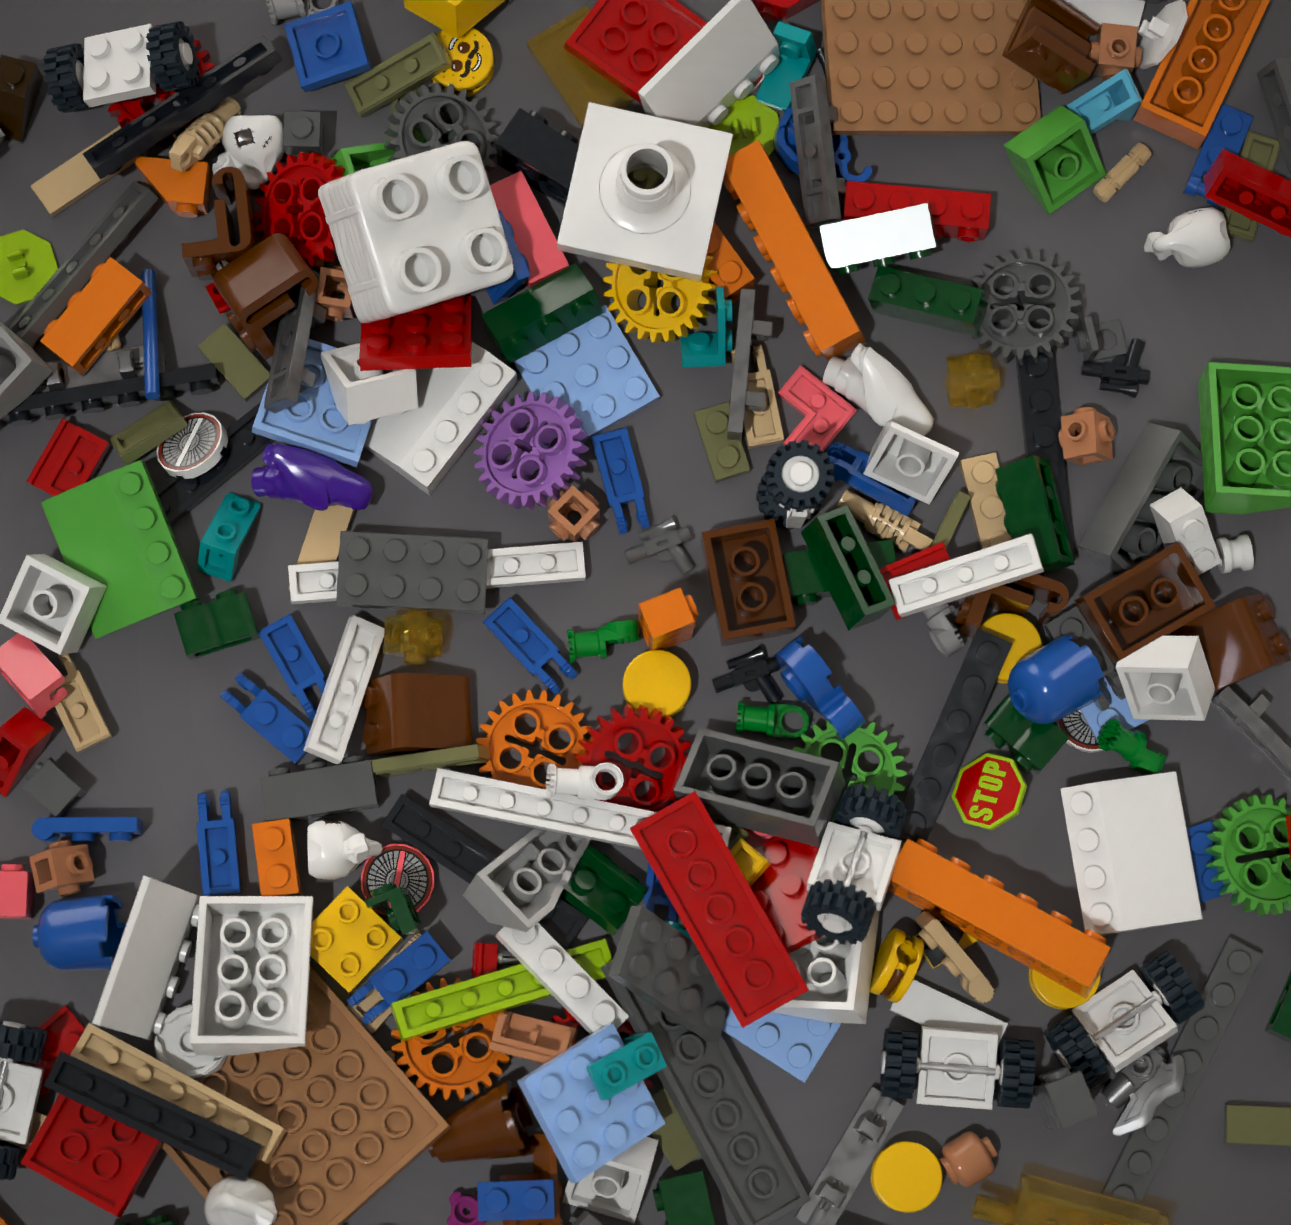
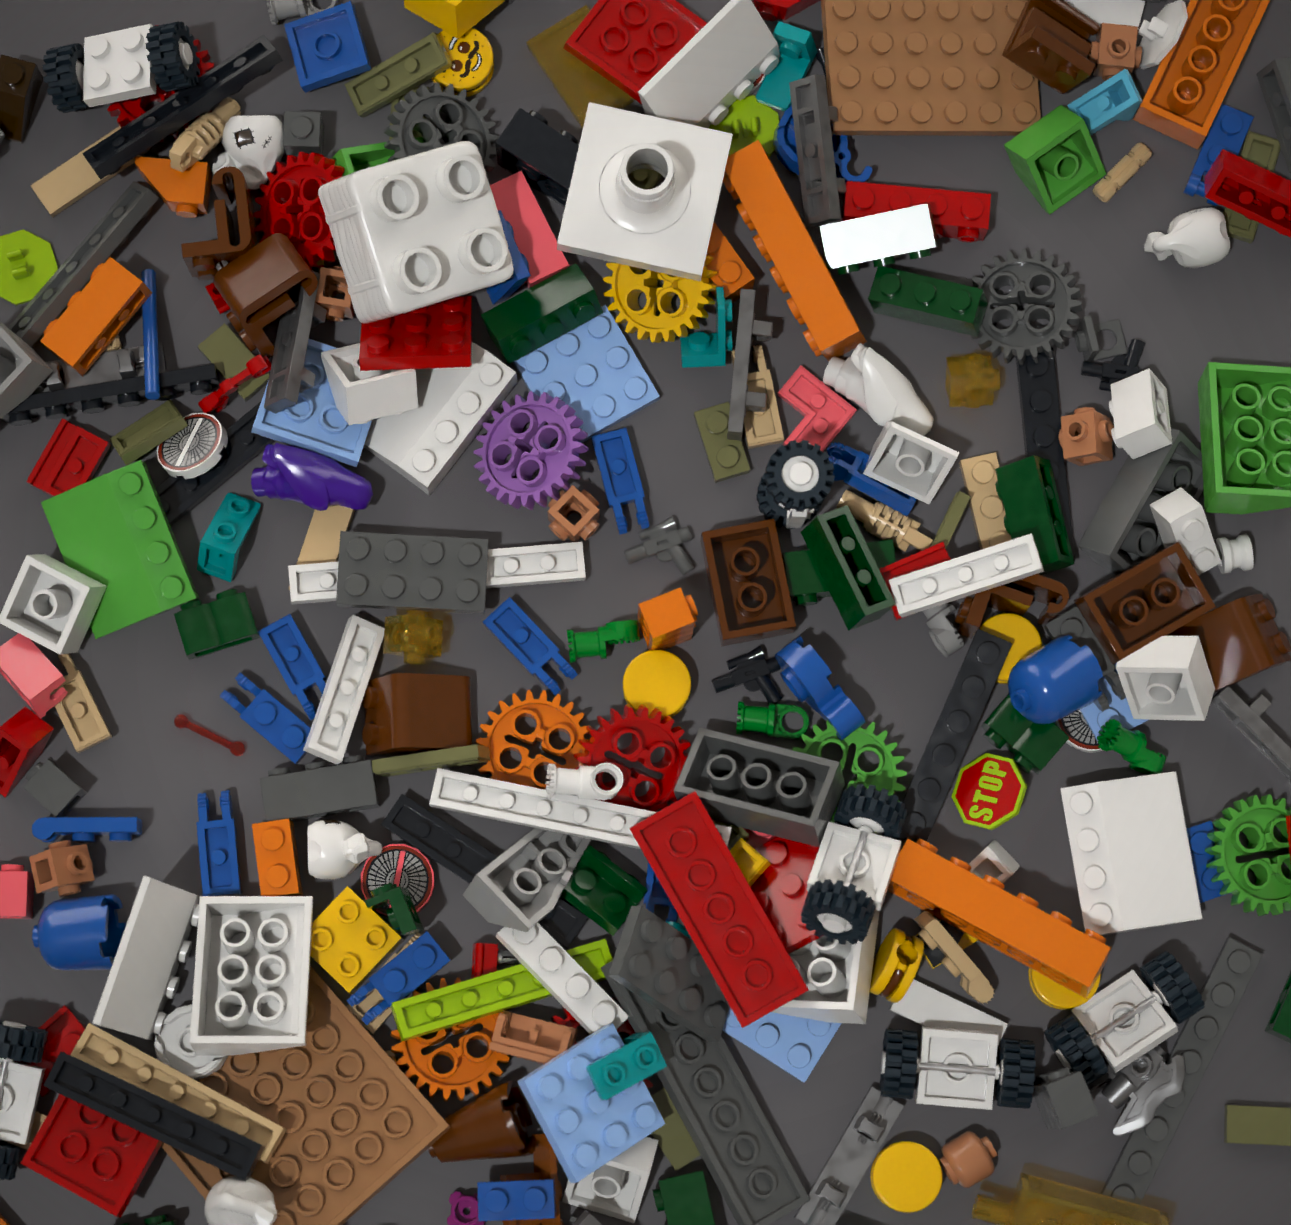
(218, 399): none -> red piece
(236, 748): none -> clear red hinge
(994, 862): none -> white slope
(1140, 414): none -> white brick

